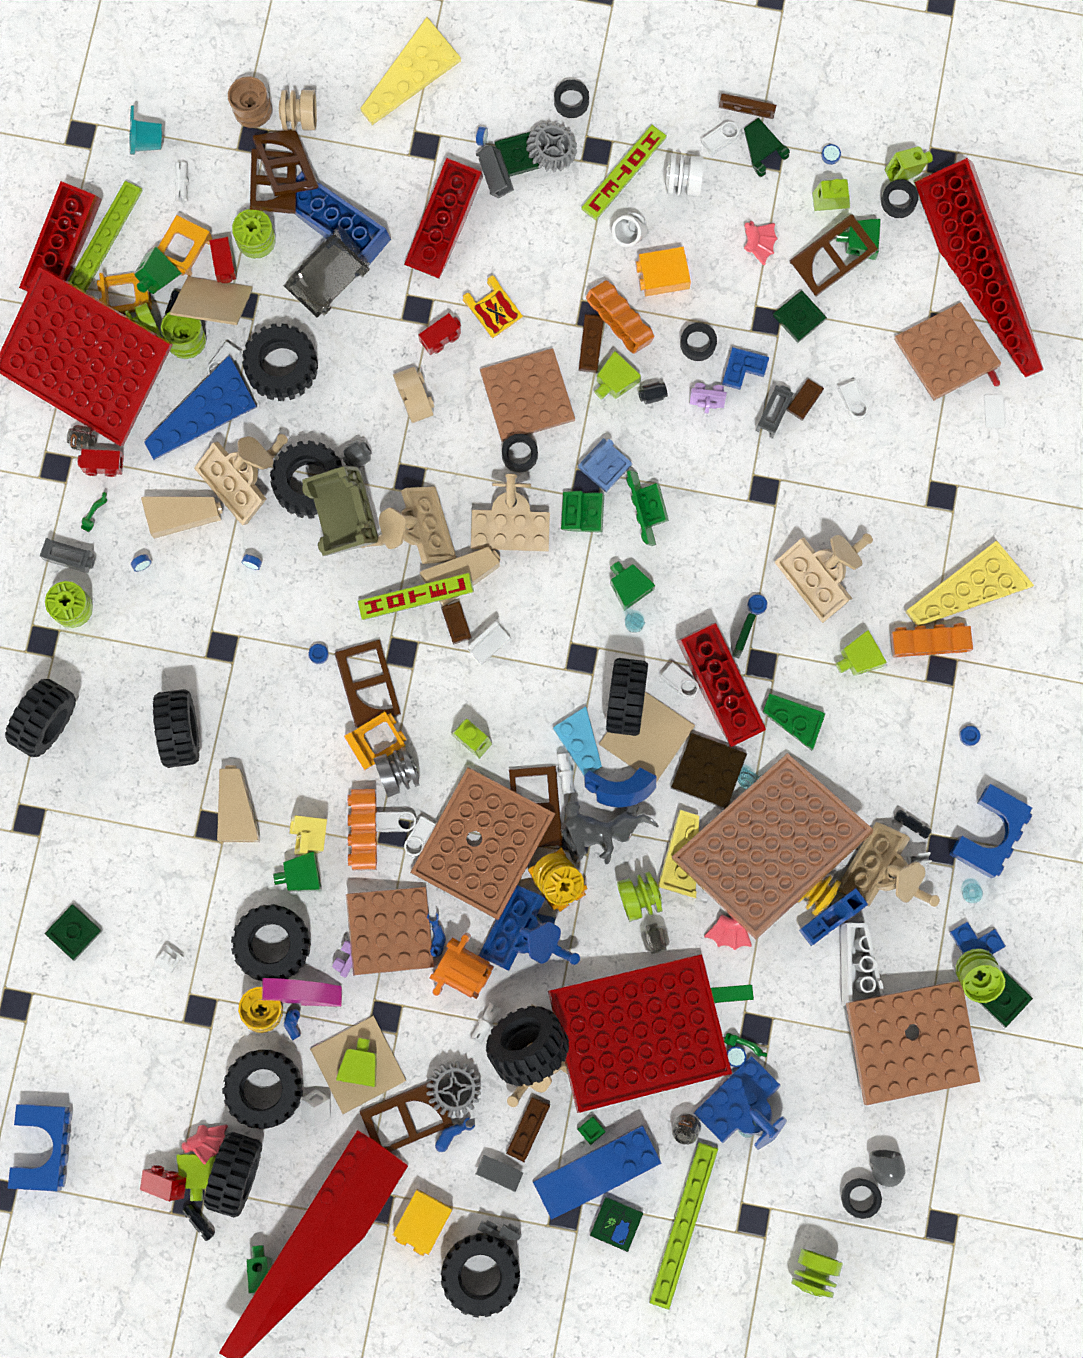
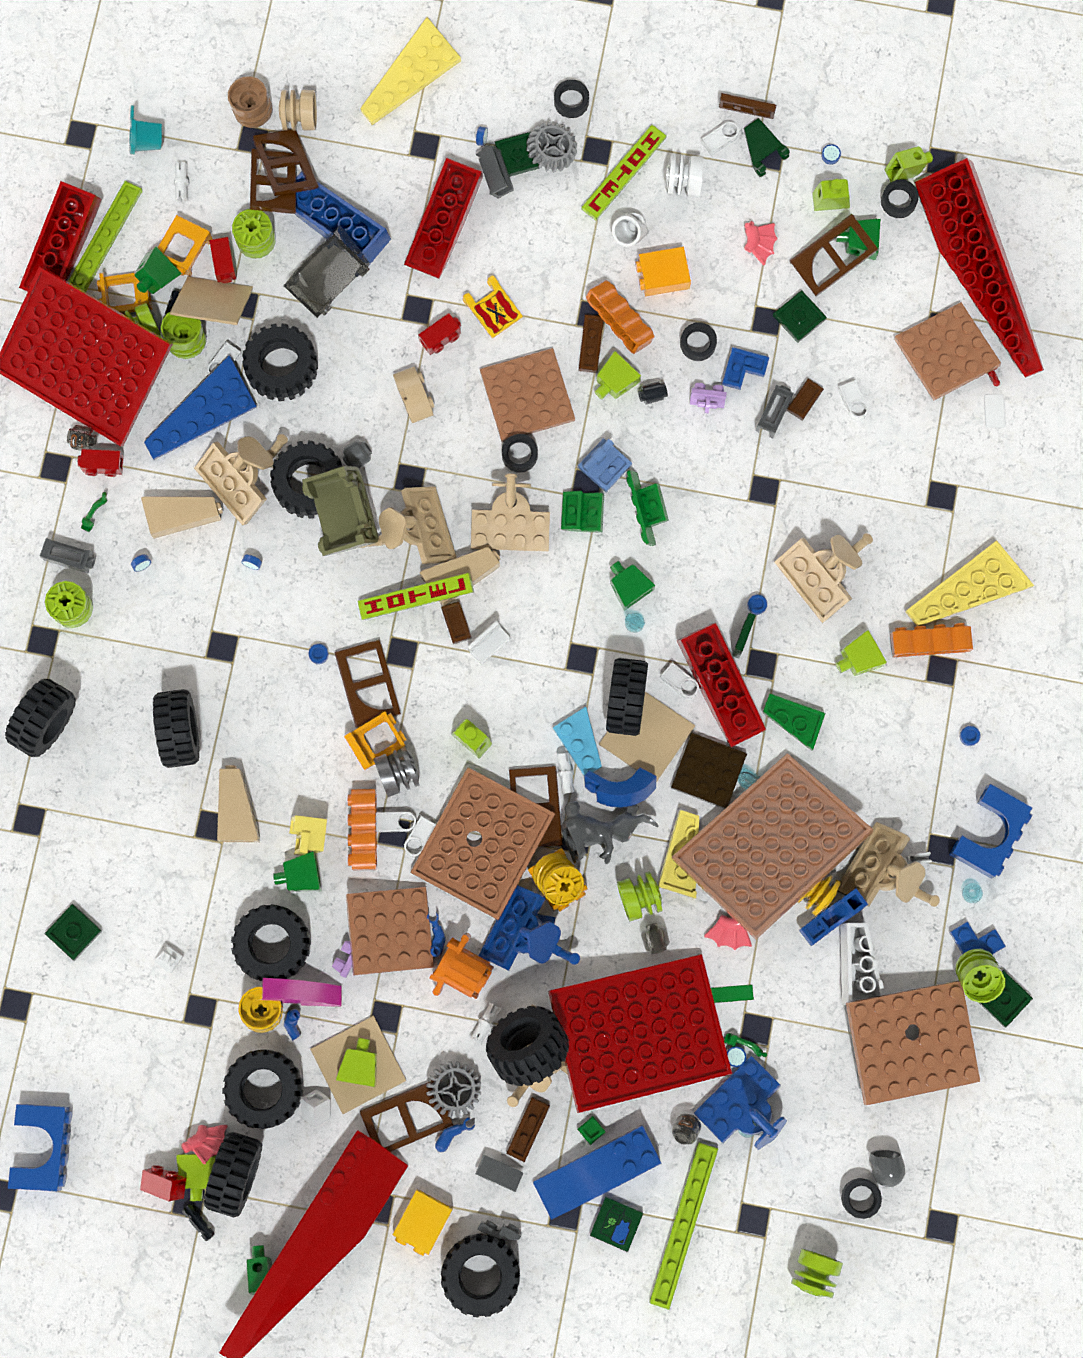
(912, 824): black axle -> none

